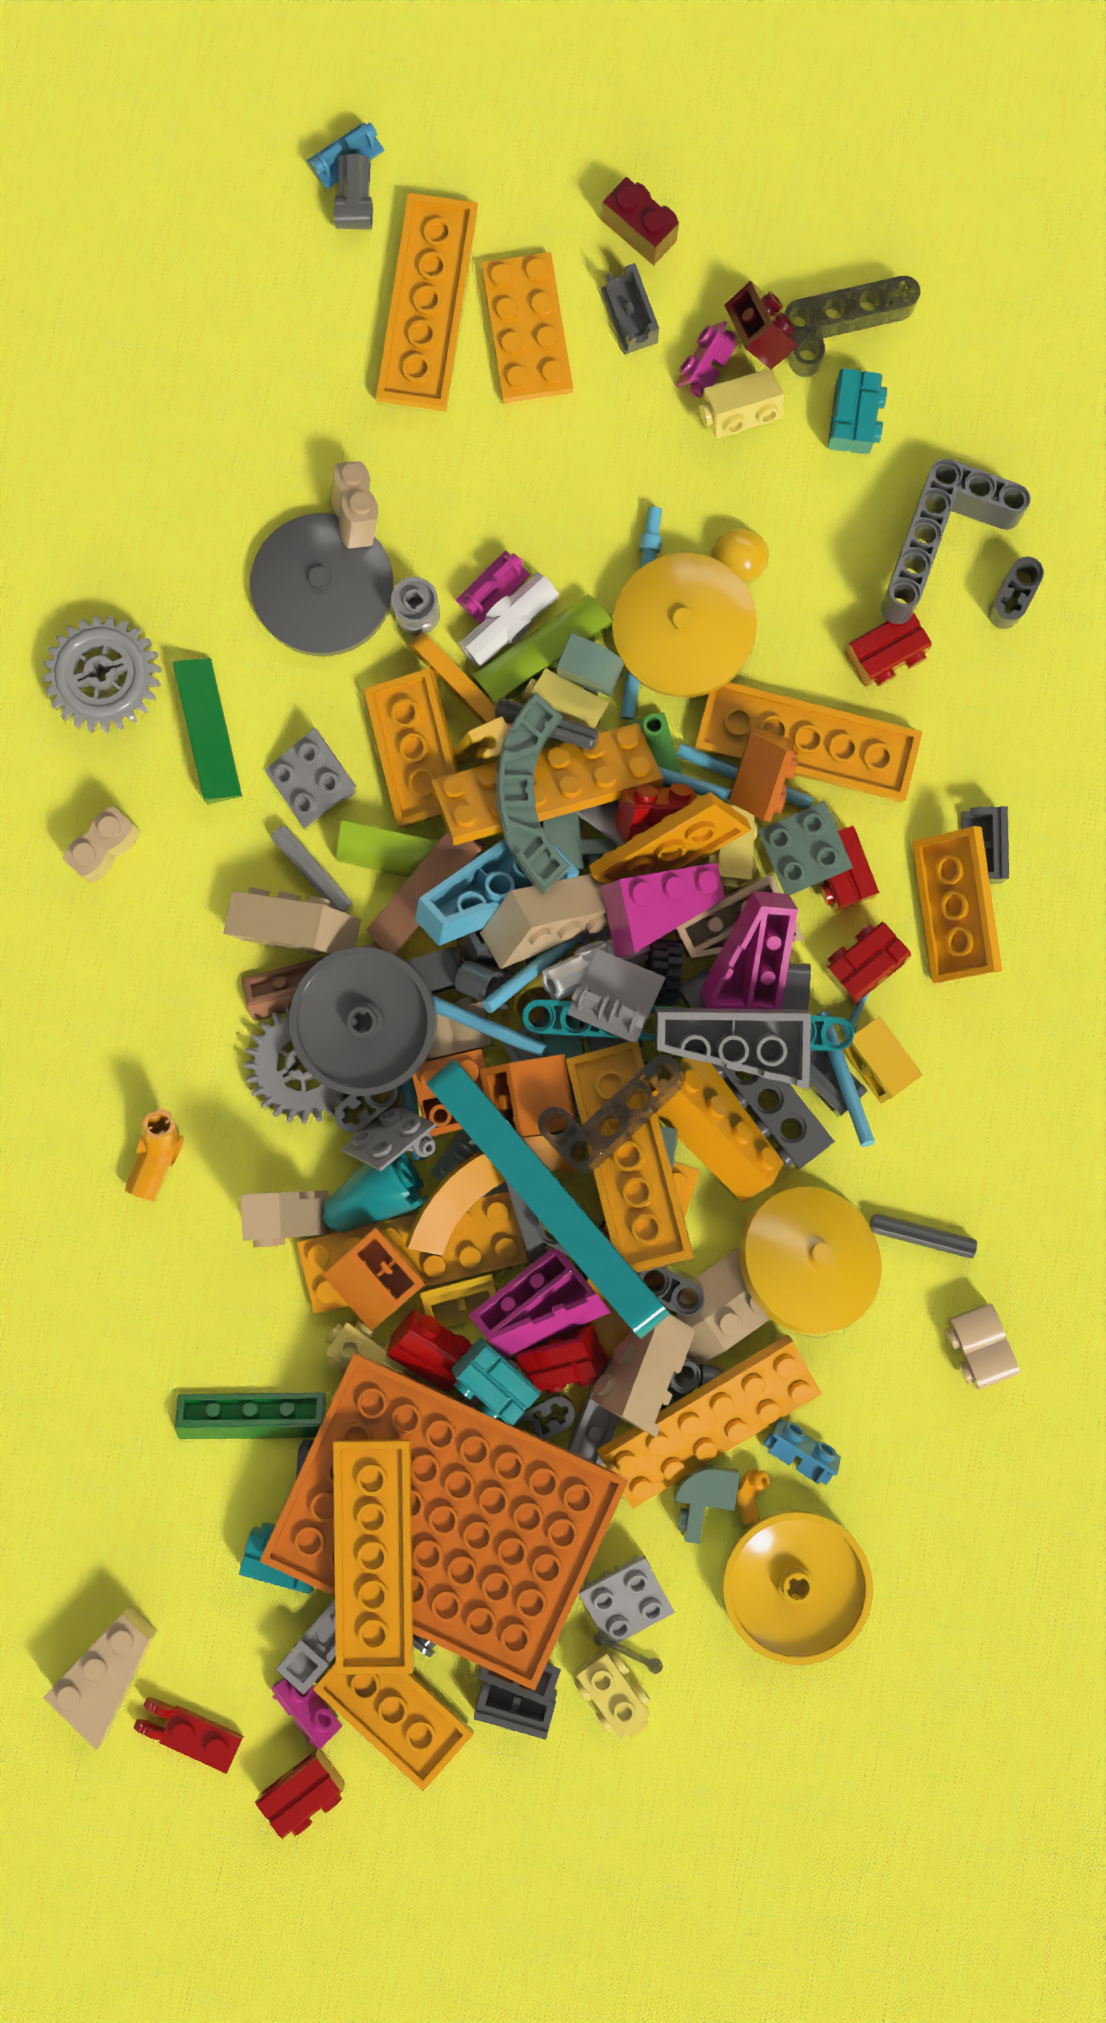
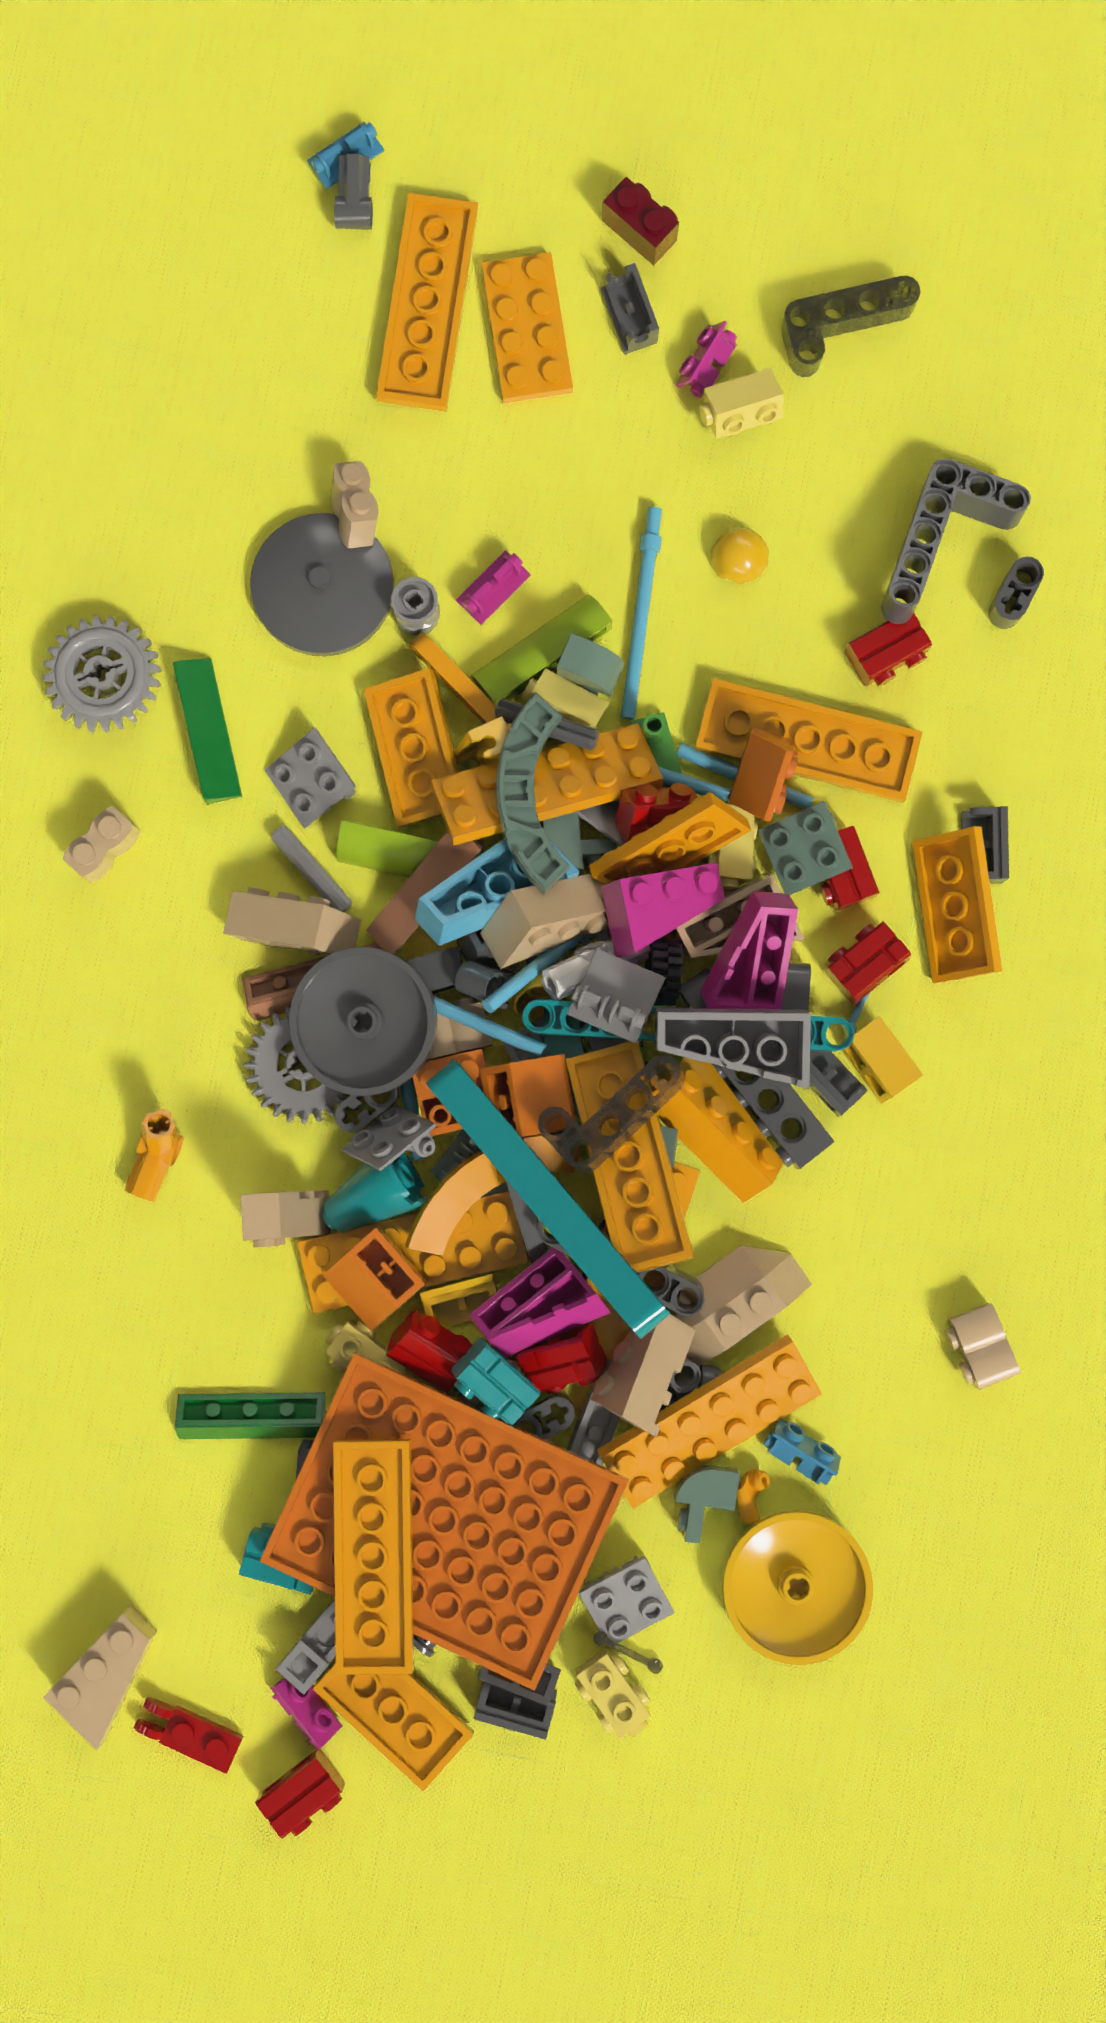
(509, 619): white piece -> none
(684, 625): yellow dish -> none
(761, 324): dark red brick -> none
(810, 1260): yellow dish -> none
(848, 1089): medium azure bar -> none
(855, 411): teal brick -> none
(923, 1235): dark grey axle -> none

